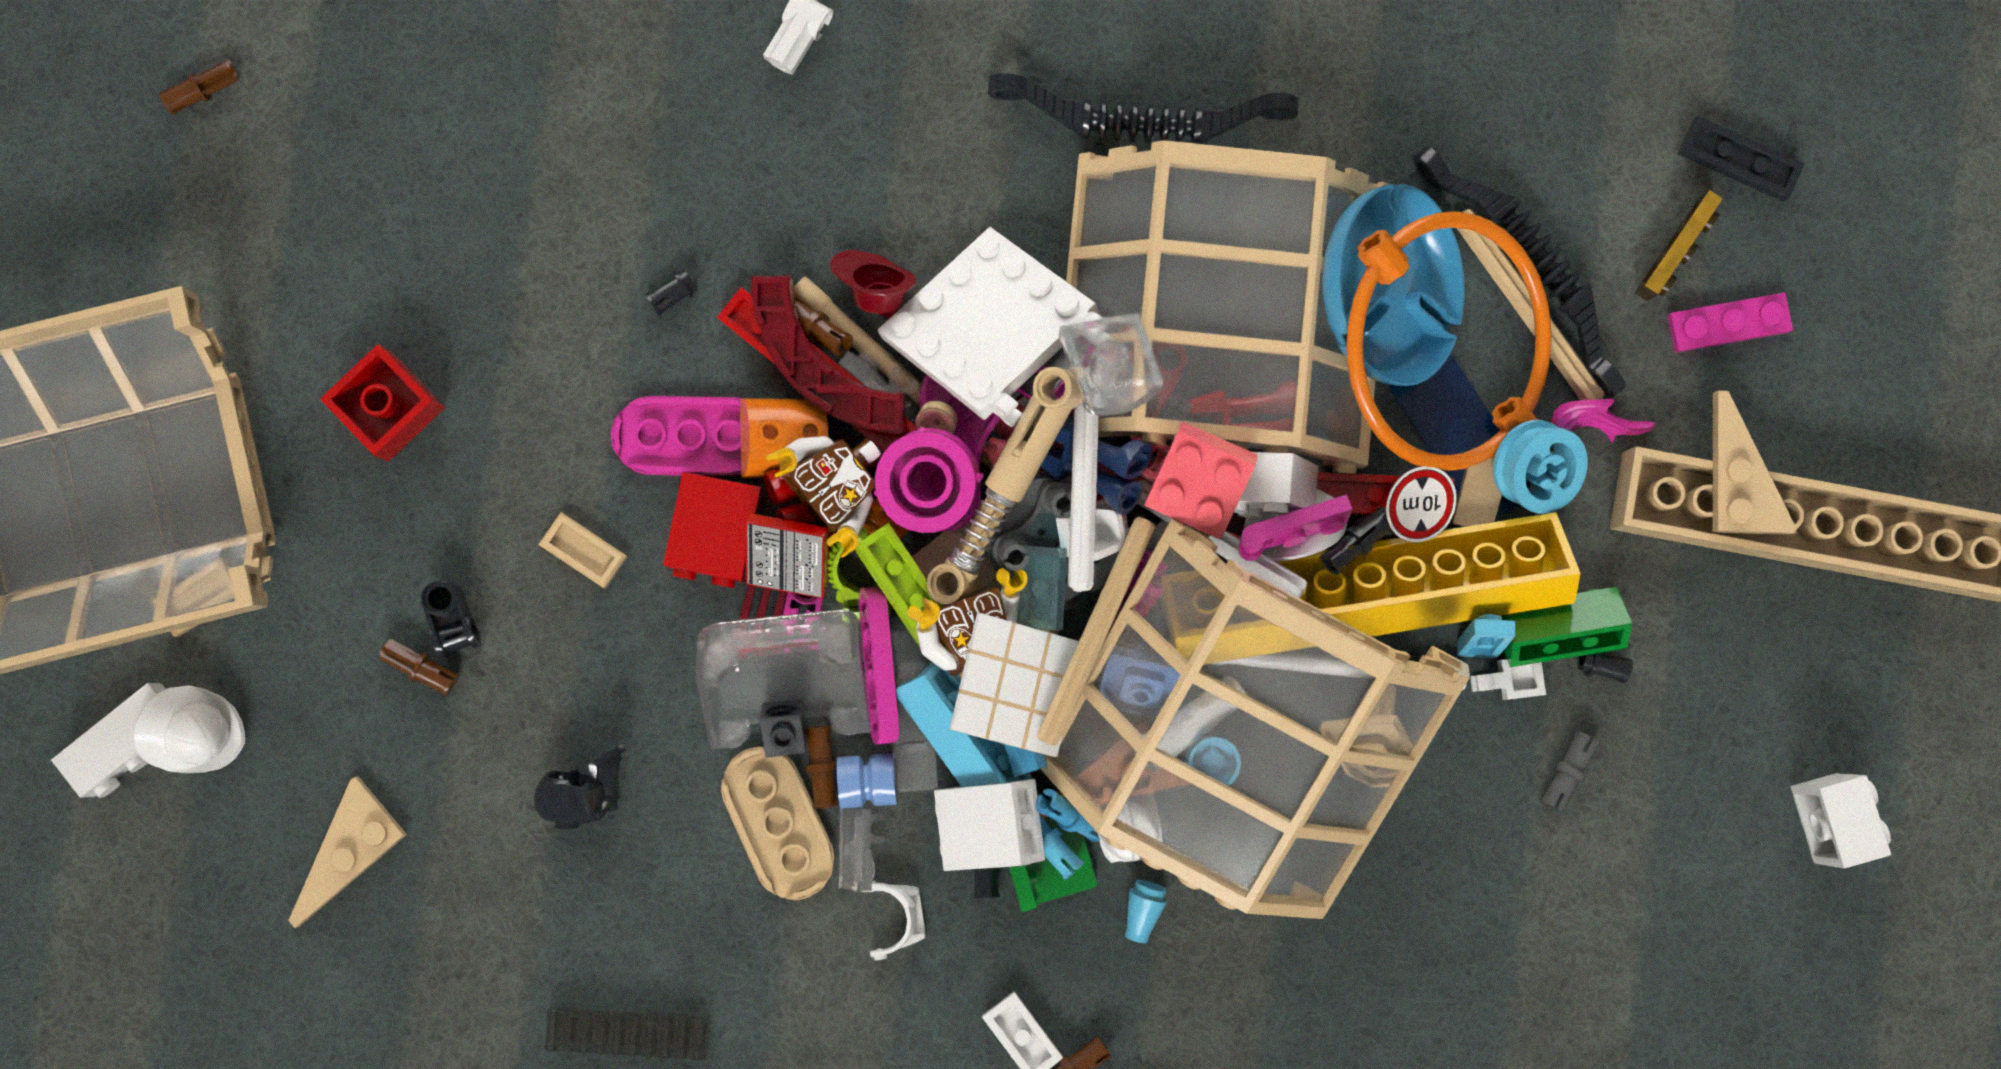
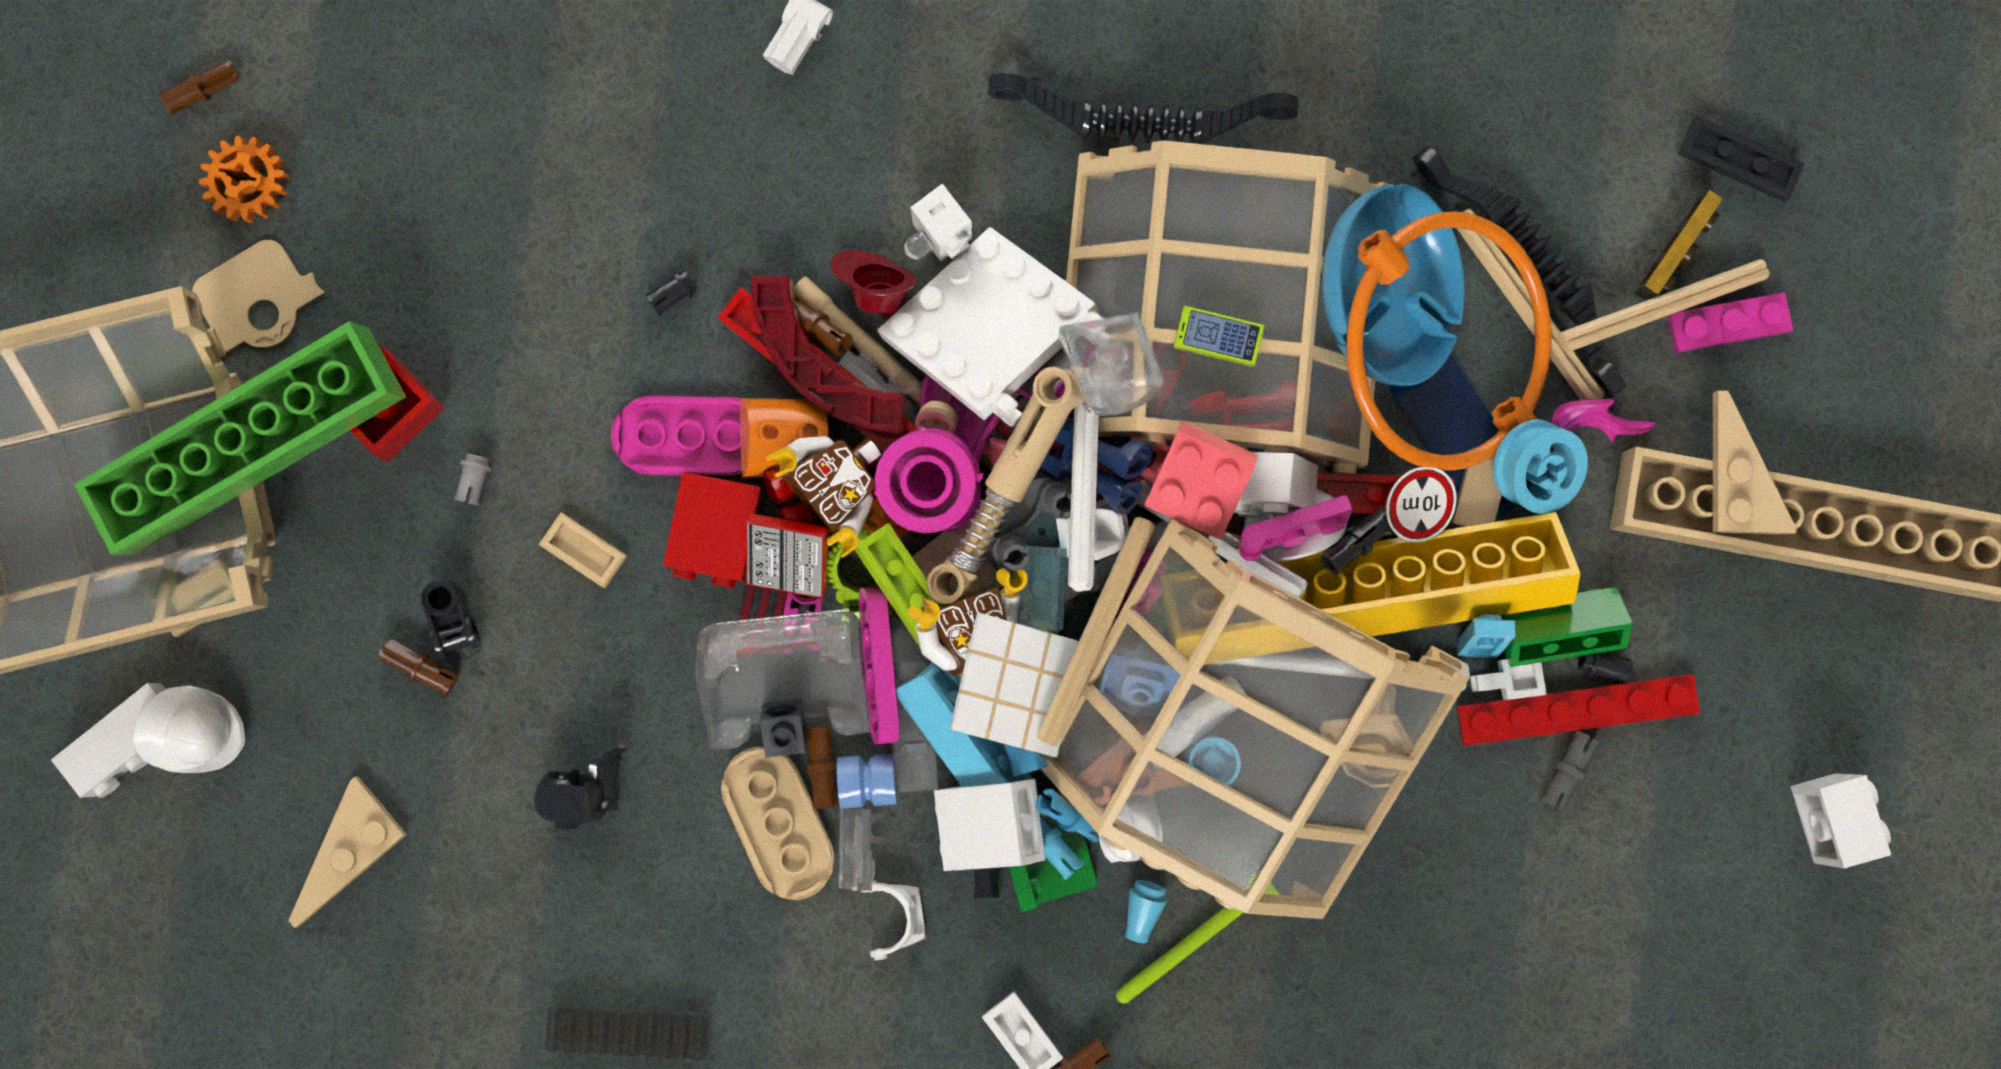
(239, 162): none -> orange gear
(240, 440): none -> bright green brick
(251, 277): none -> tan piece
(472, 476): none -> light grey pin
(940, 227): none -> white piece
(1177, 954): none -> lime piece
(1218, 336): none -> tile
(1578, 710): none -> red plate
(1663, 305): none -> tan axle

